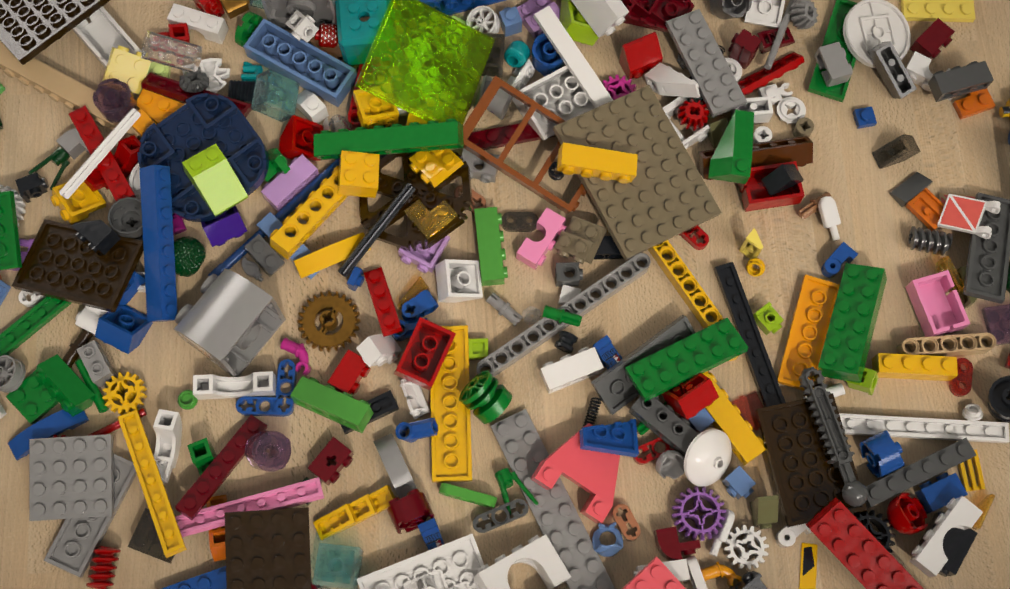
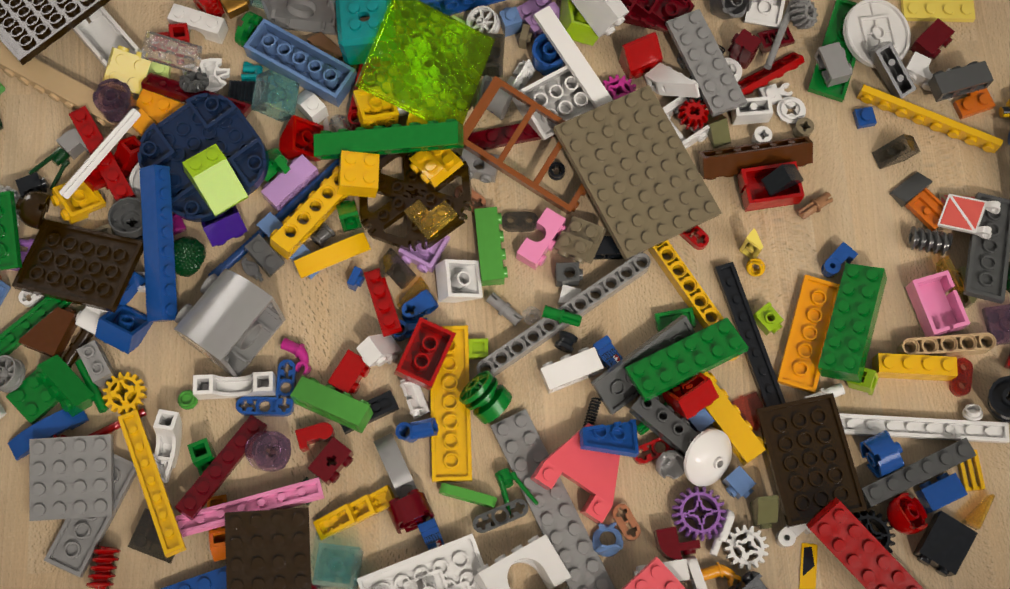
(33, 208): none -> dark brown cylinder
(51, 333): none -> reddish brown slope
(98, 235): black slope -> none
(302, 26): white brick -> none
(314, 434): none -> red leg
(322, 235): none -> dark grey bush
(327, 35): red head -> none
(338, 306): pearl gold gear -> none
(348, 215): none -> green slope
(376, 229): black axle -> none
(396, 268): none -> clear smoke slope
(517, 54): teal head -> none
(525, 36): none -> dark tan plate
(597, 163): yellow brick -> none
(665, 318): none -> green plate
(734, 152): green wedge -> none
(829, 215): white piece -> none
(853, 492): dark grey gear -> none
(930, 119): none -> yellow plate
(930, 555): white arch -> none

